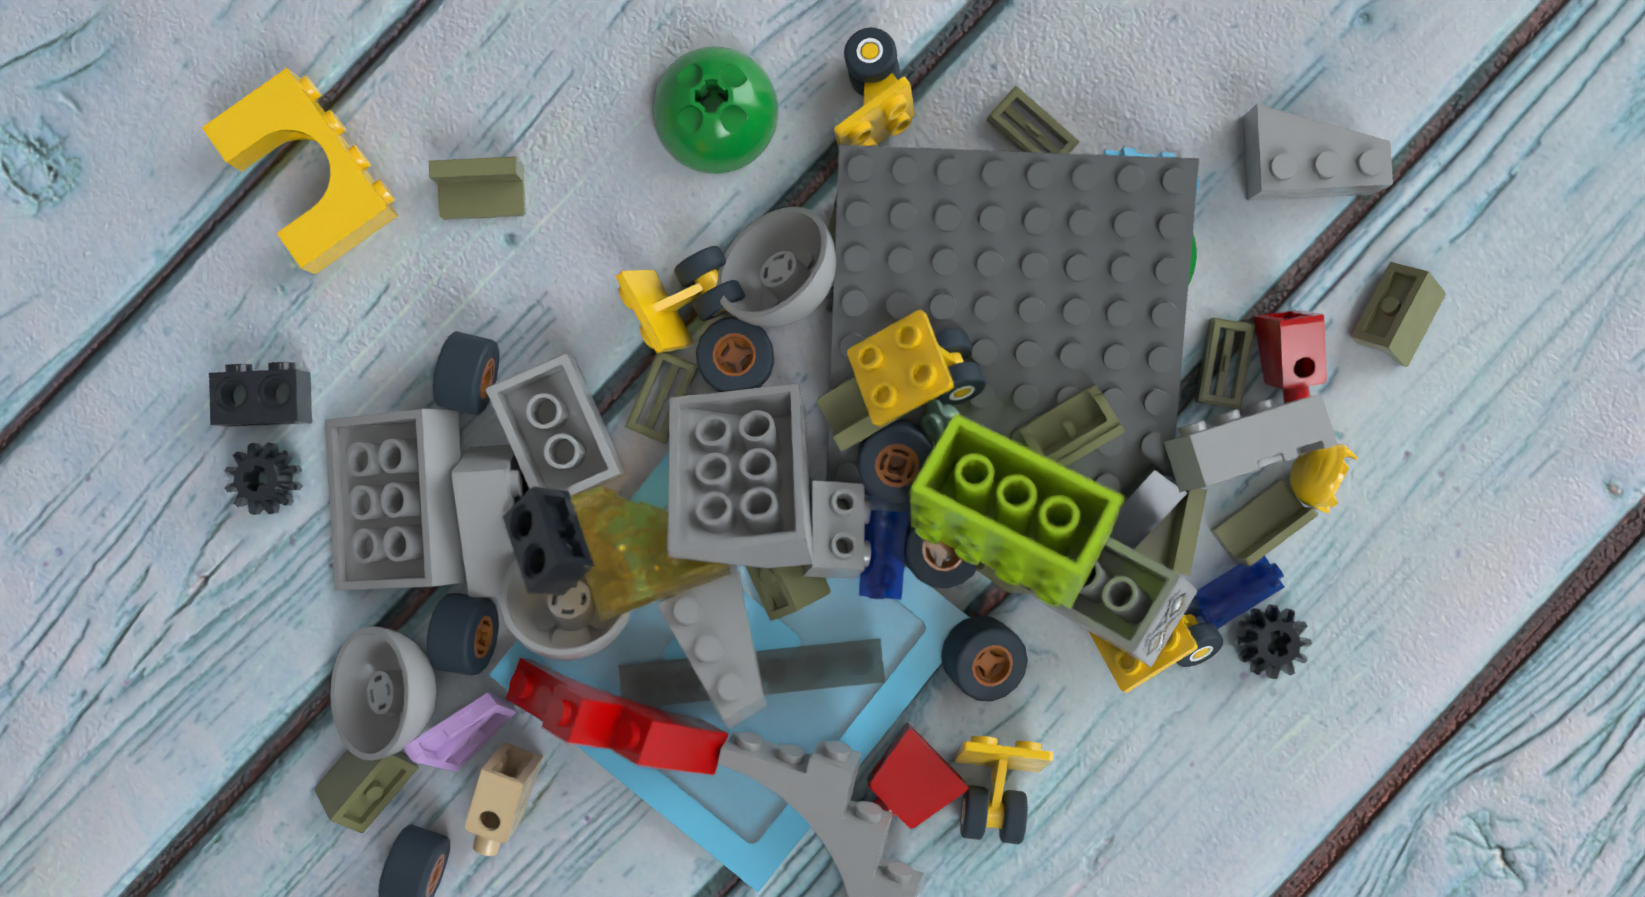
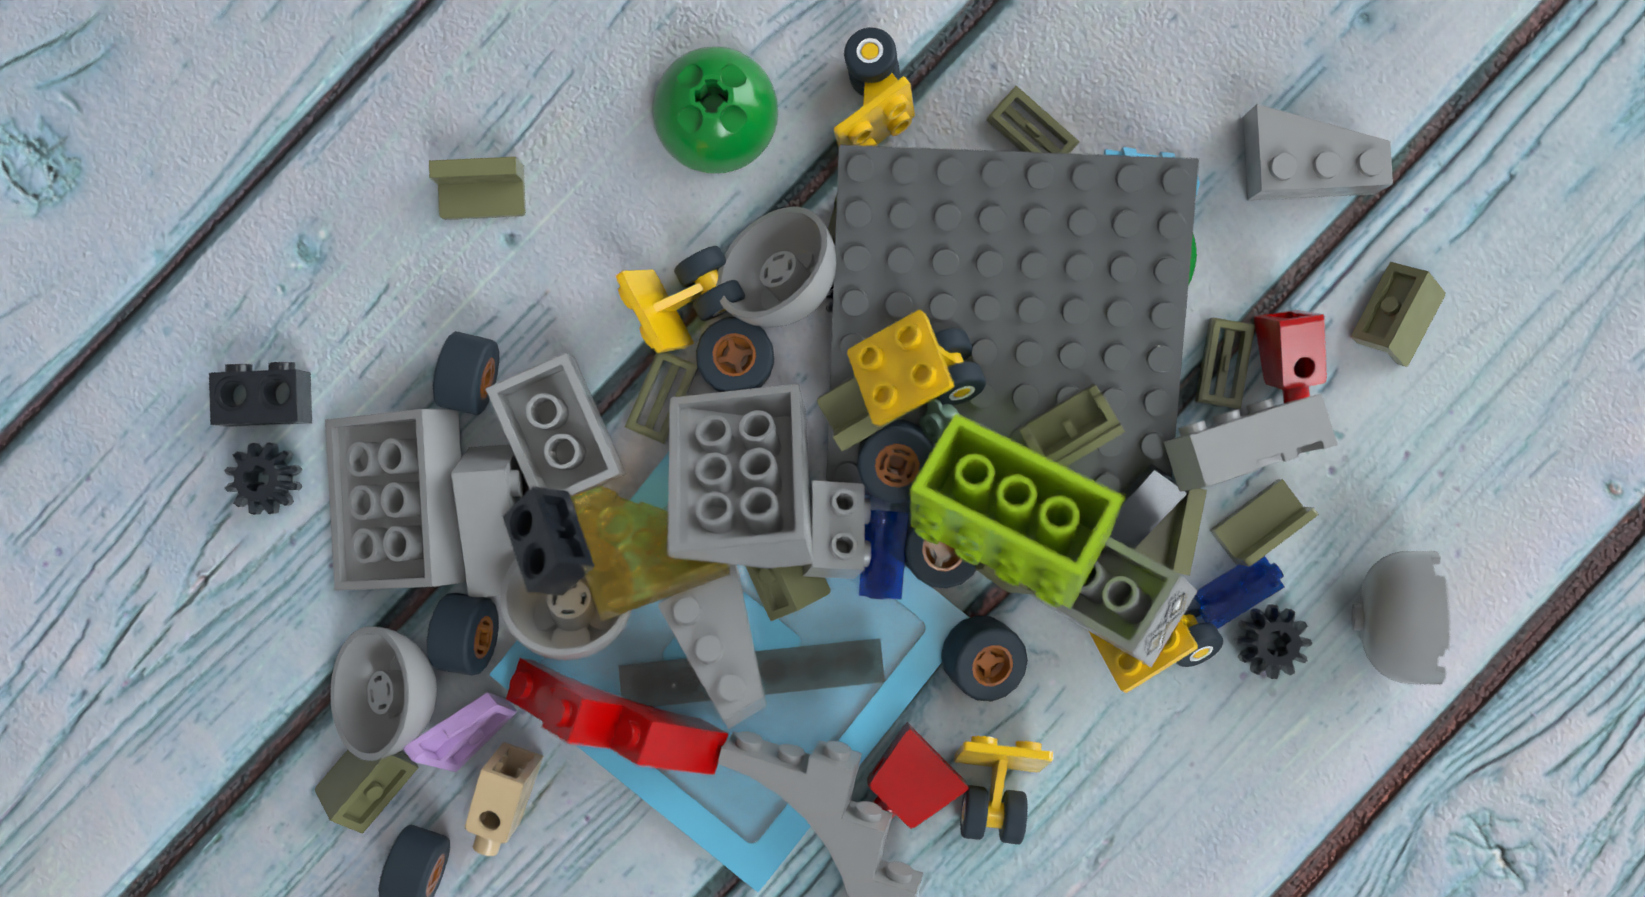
(289, 111): yellow arch -> none
(1319, 474): yellow hair -> none
(1405, 617): none -> light grey cylinder

